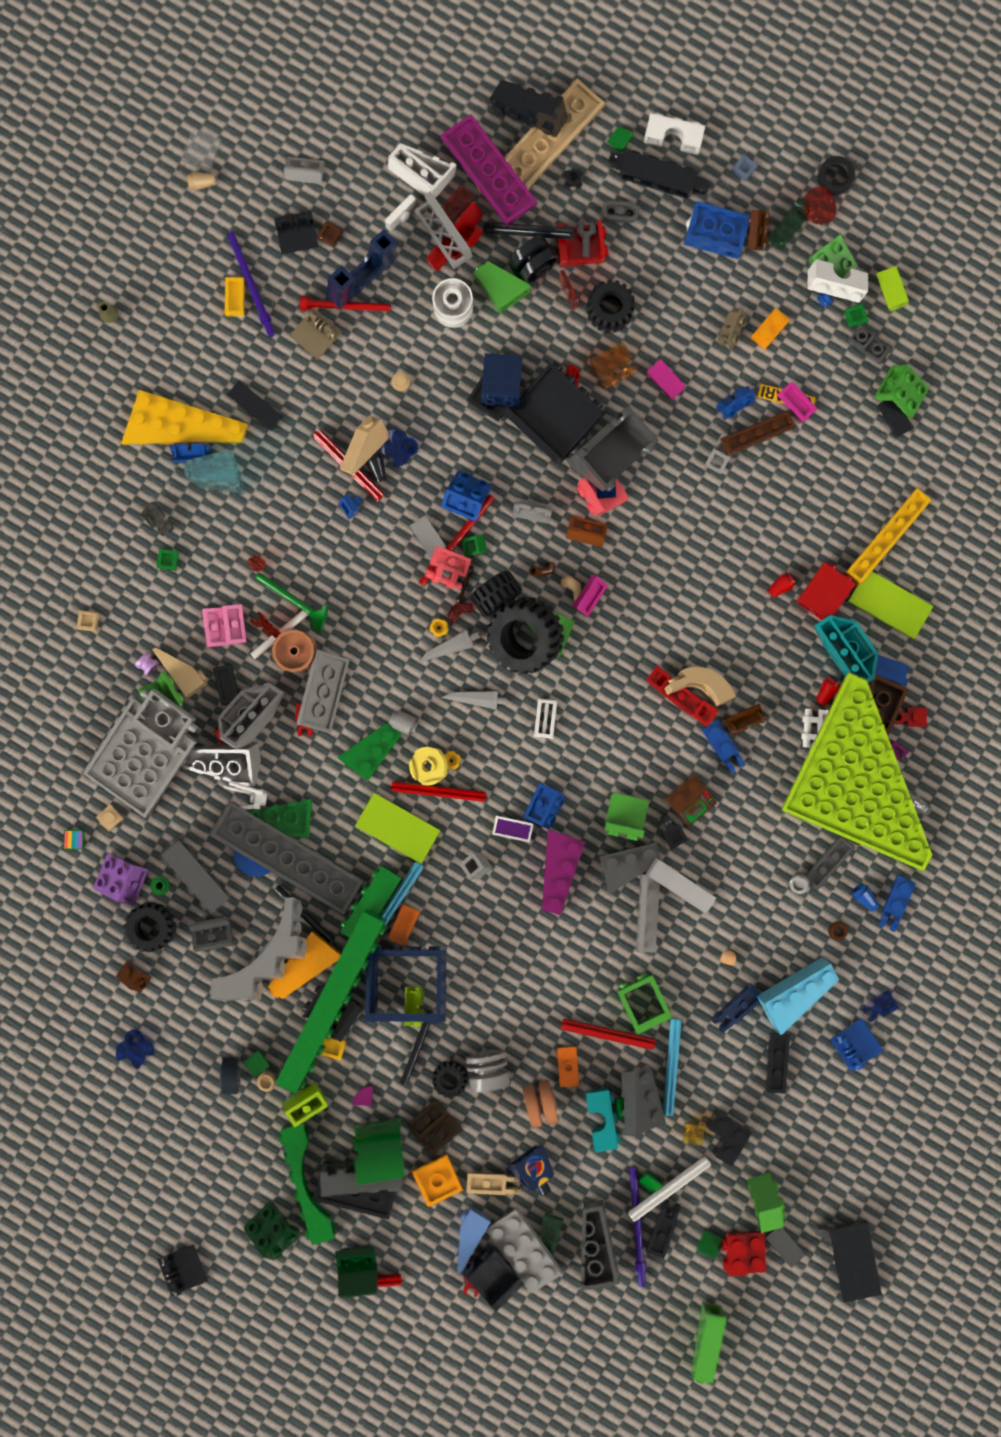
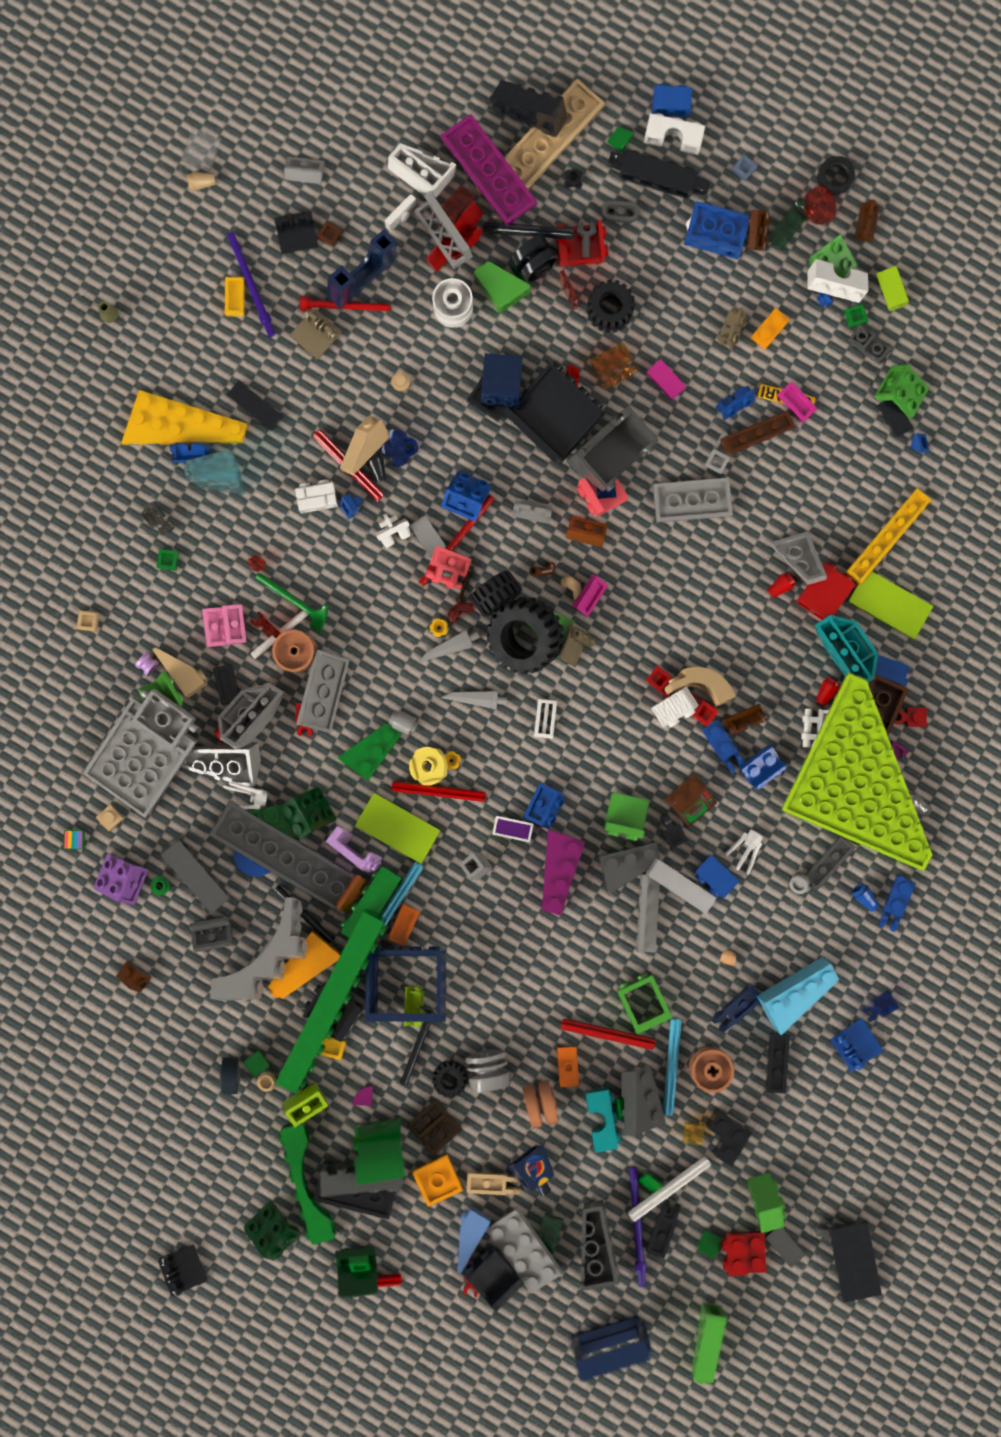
(134, 932): black tyre -> none
(134, 1050): clear blue plate -> none
(308, 812): none -> dark green bracket
(316, 497): none -> white brick
(339, 840): none -> lavender panel
(351, 893): none -> dark orange slope
(359, 1263): none -> green tile
(400, 527): none -> white hips
(474, 546): green slope -> none
(576, 639): none -> dark tan hinge
(613, 1359): none -> dark blue window
(672, 100): none -> blue brick
(674, 707): none -> white brick
(692, 500): none -> light grey plate
(716, 876): none -> blue brick
(719, 1077): none -> nougat wheel
(753, 842): none -> white plant
(762, 767): none -> blue bracket
(801, 557): none -> light grey wing
(842, 935): reddish brown plate -> none
(867, 221): none -> reddish brown hinge
(920, 443): none -> blue slope

